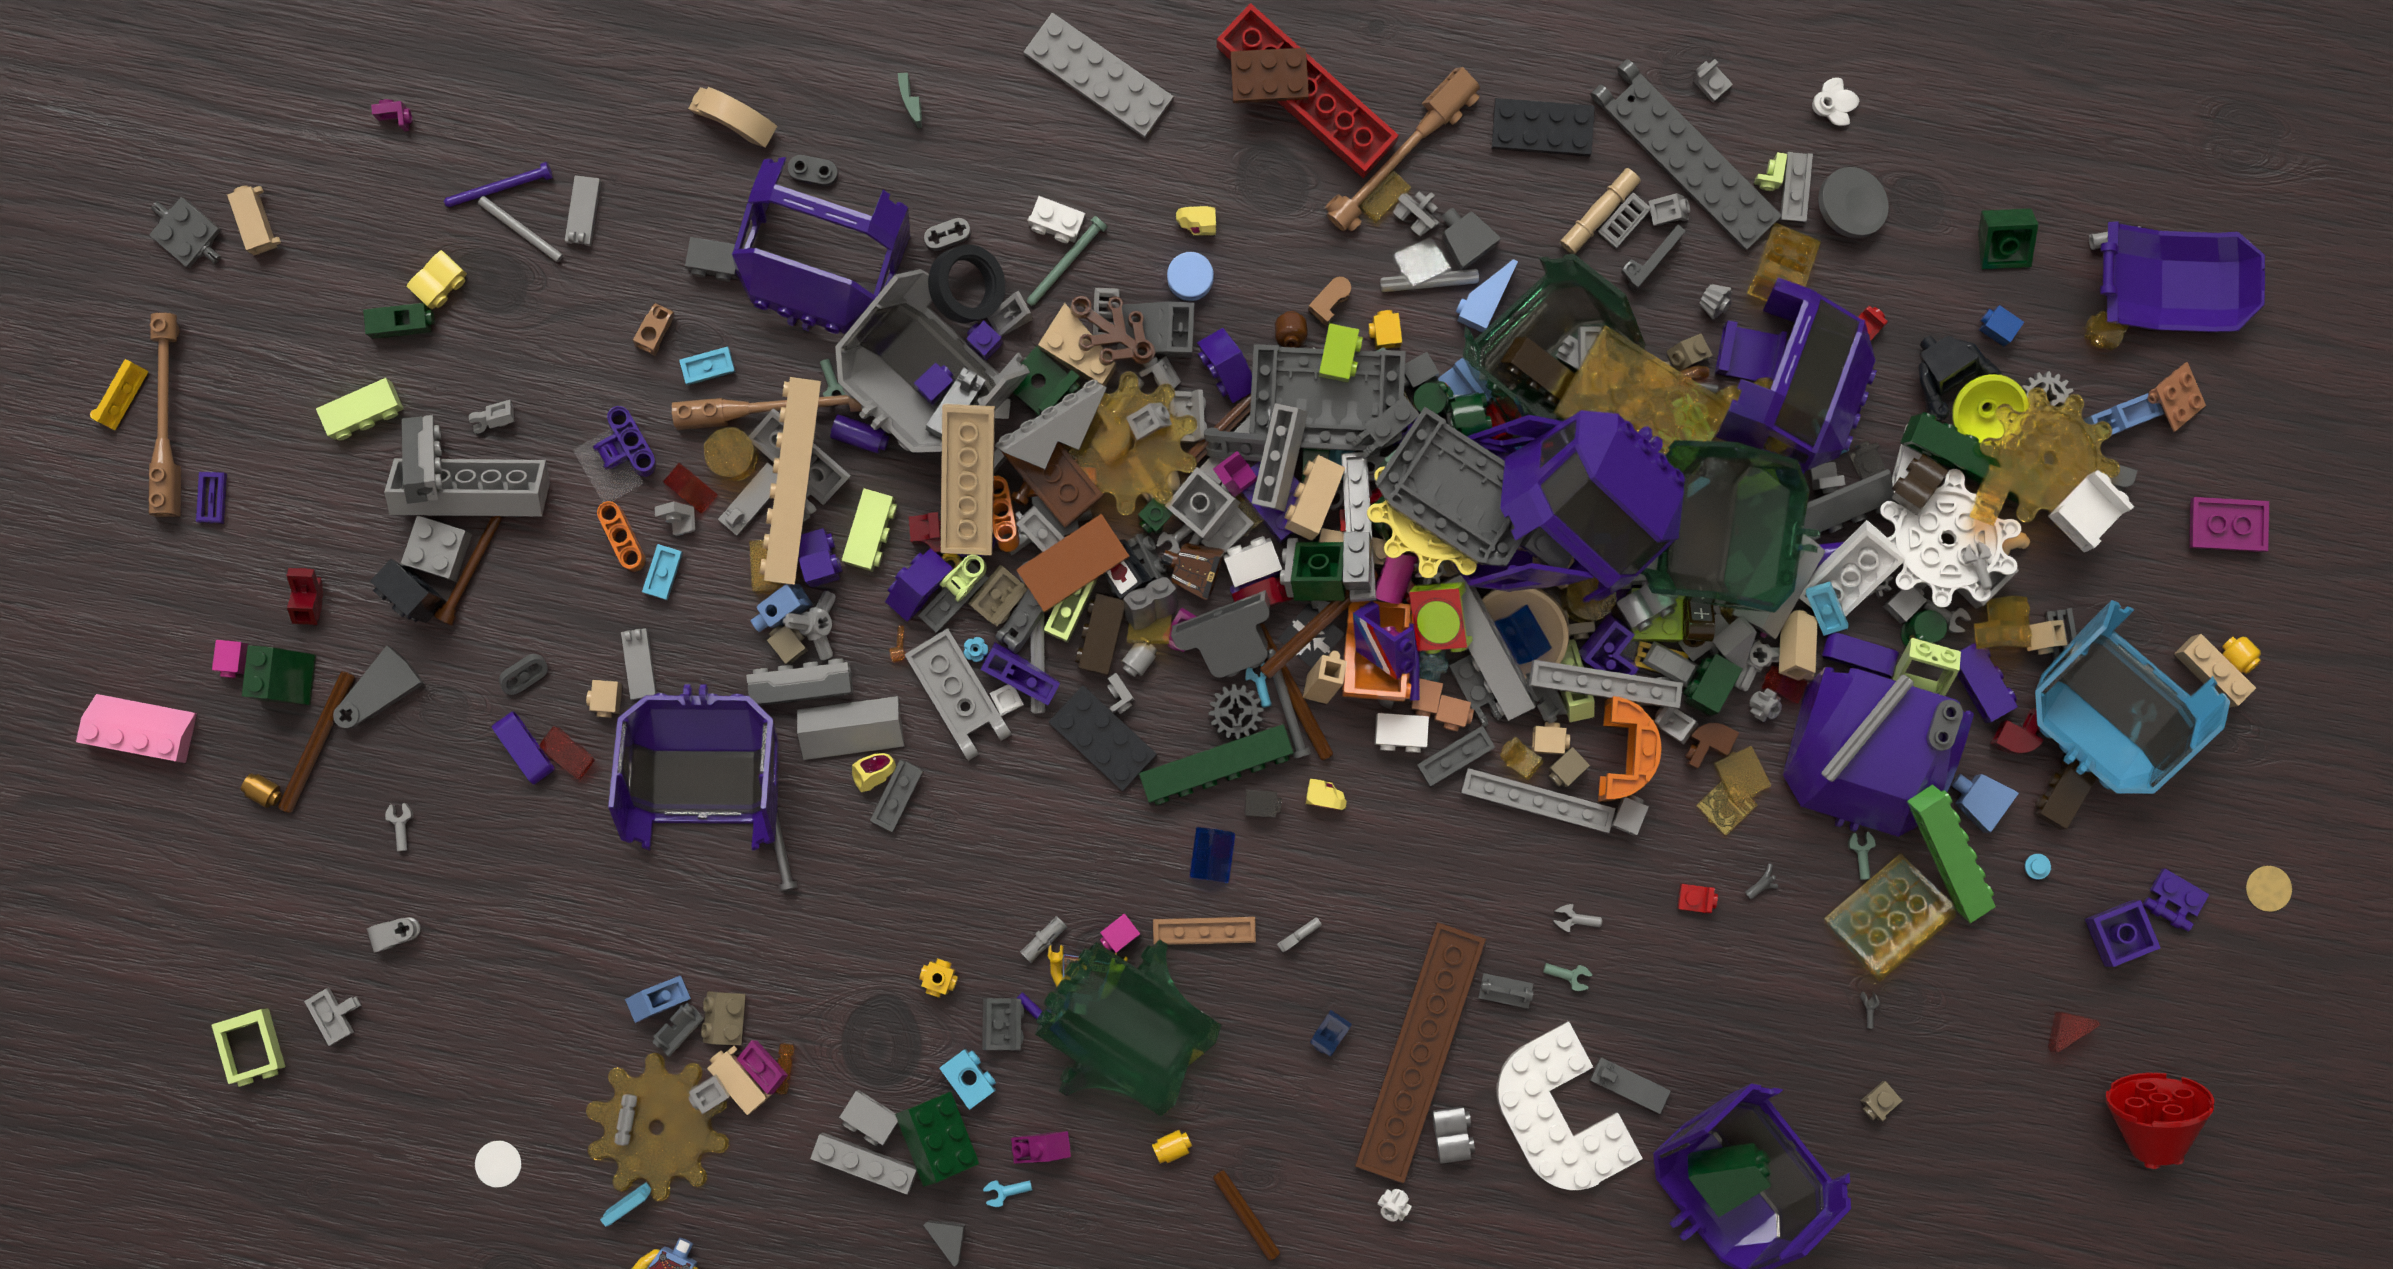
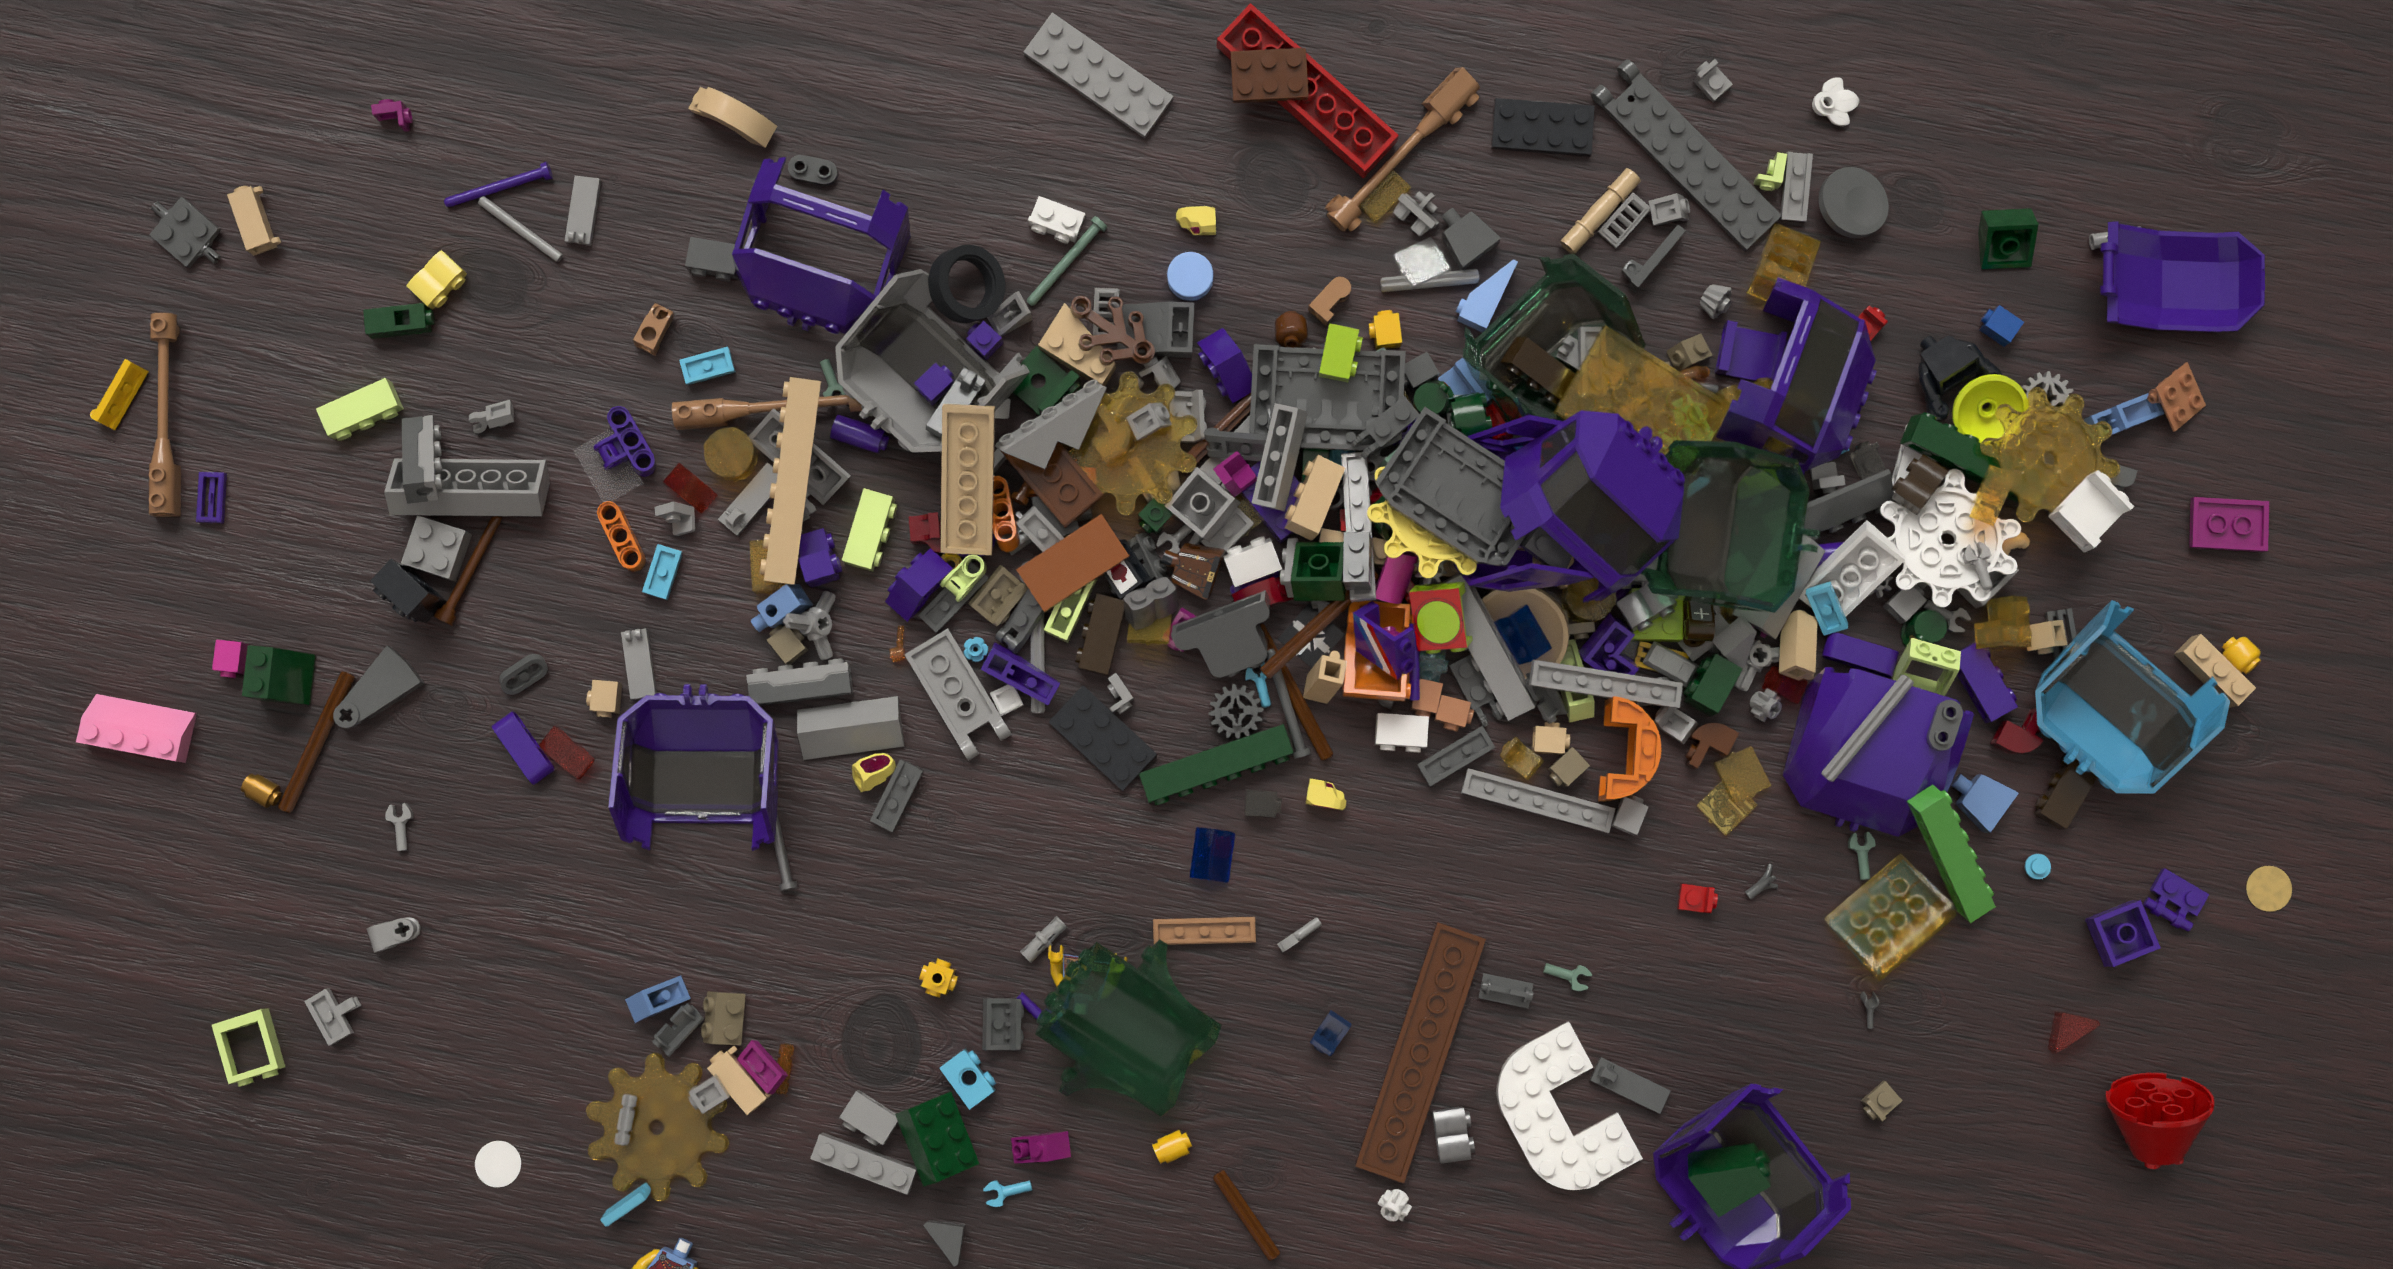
(305, 596): dark red brick -> none
(912, 104): sand green slope -> none
(948, 240): light grey beam -> none
(1119, 934): dark pink brick -> none
(1139, 658): light grey brick -> none
(1576, 918): light grey bar -> none
(2104, 333): clear yellow brick -> none

